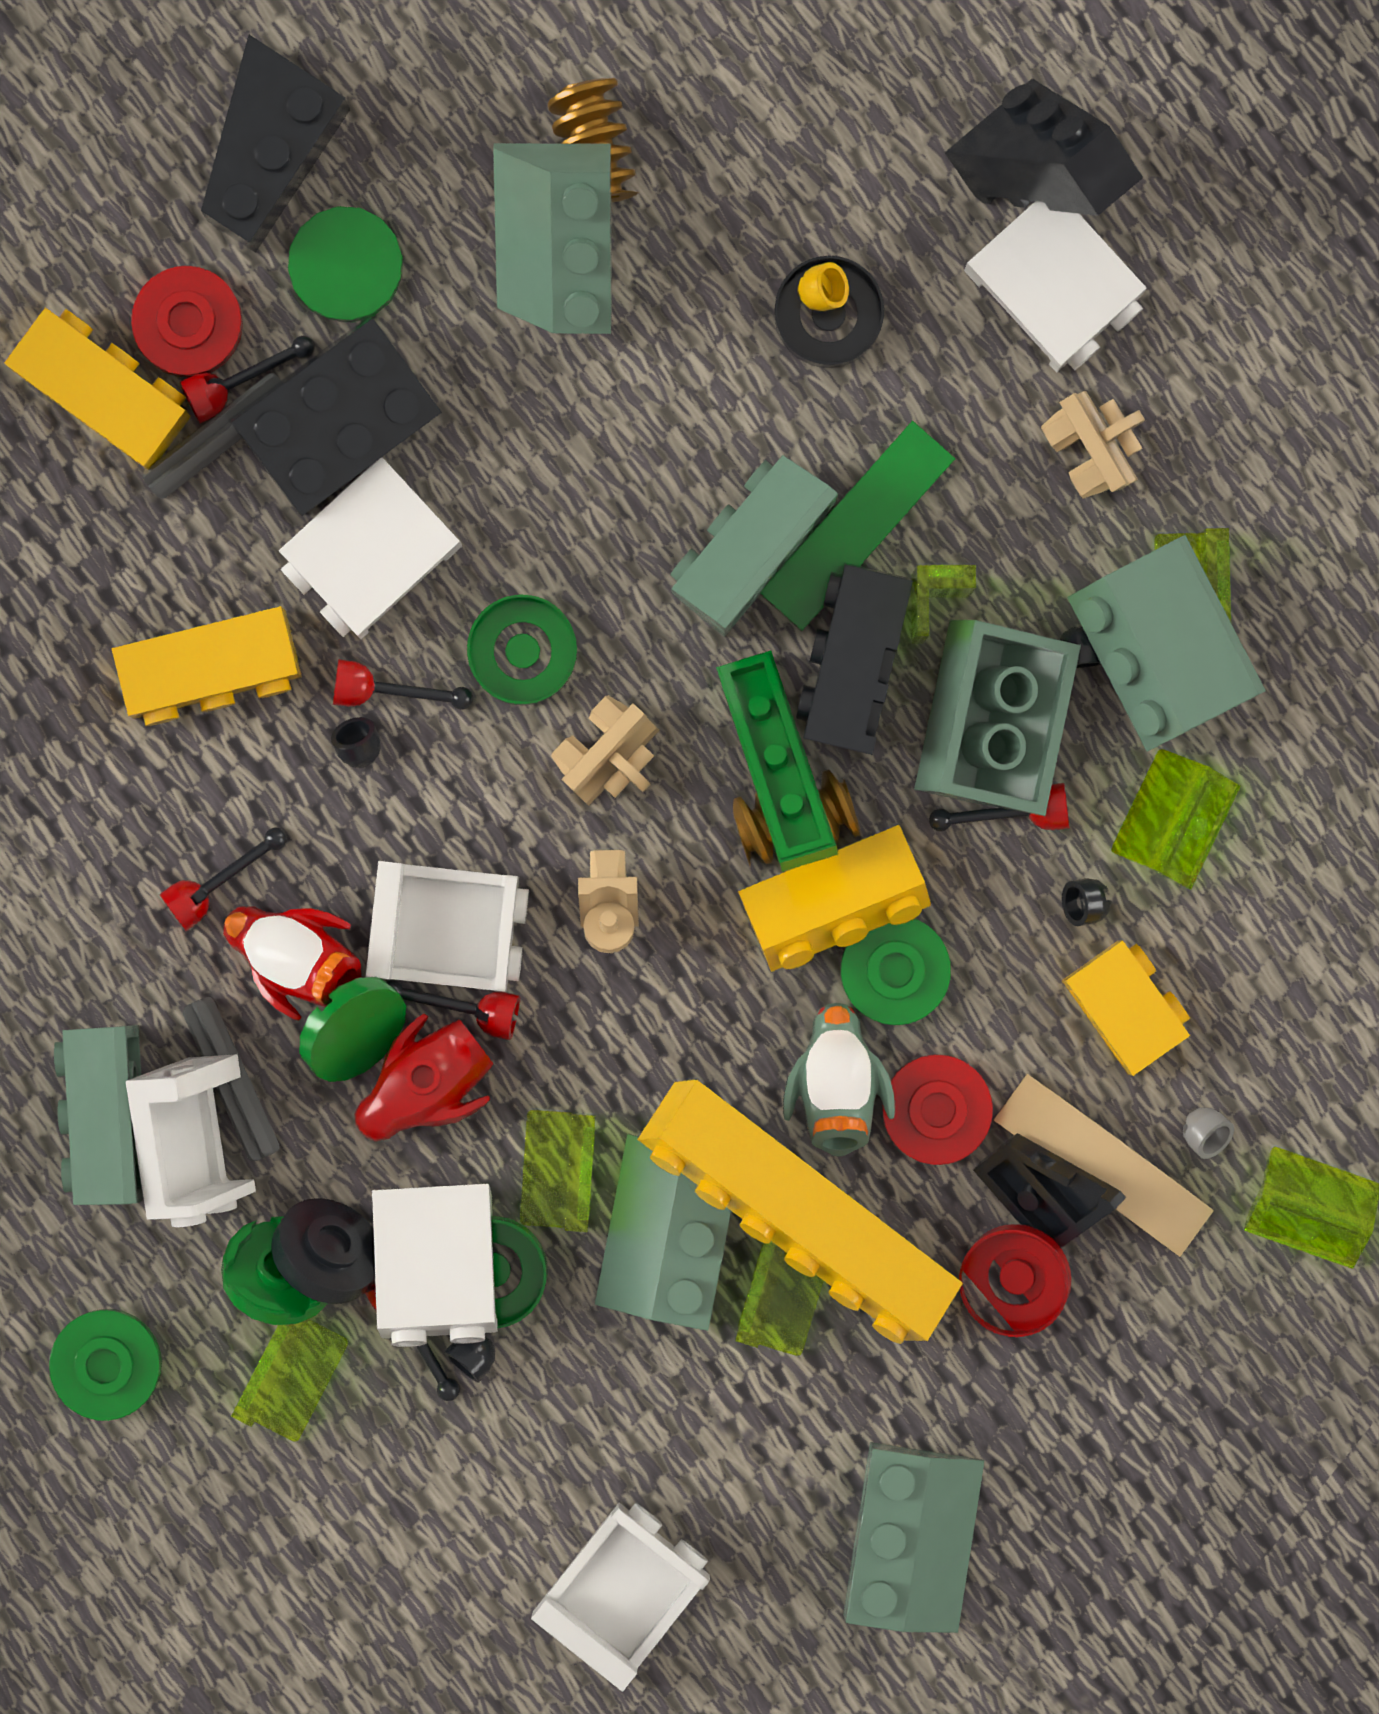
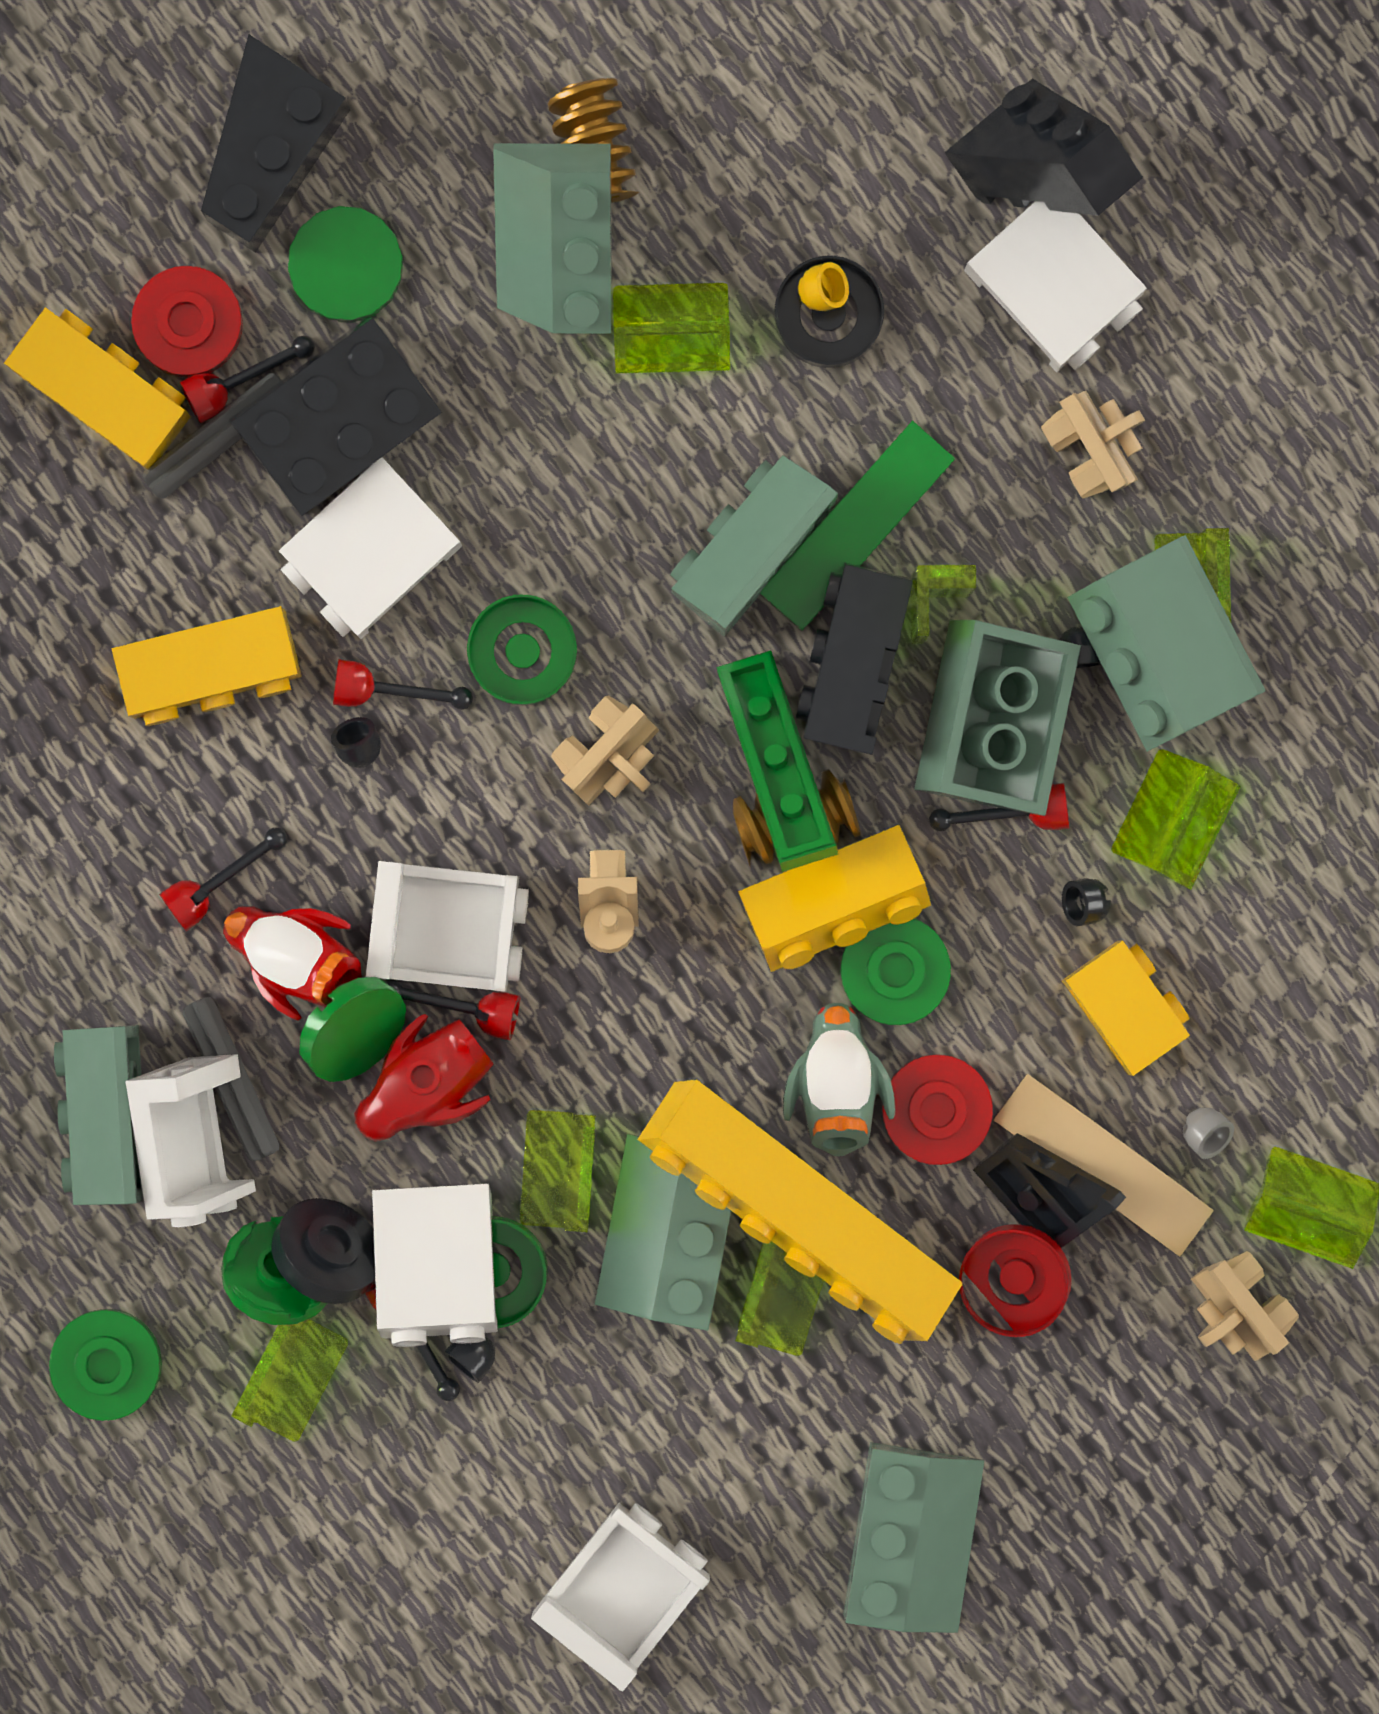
(671, 328): none -> clear neon green panel
(1235, 1313): none -> tan hips

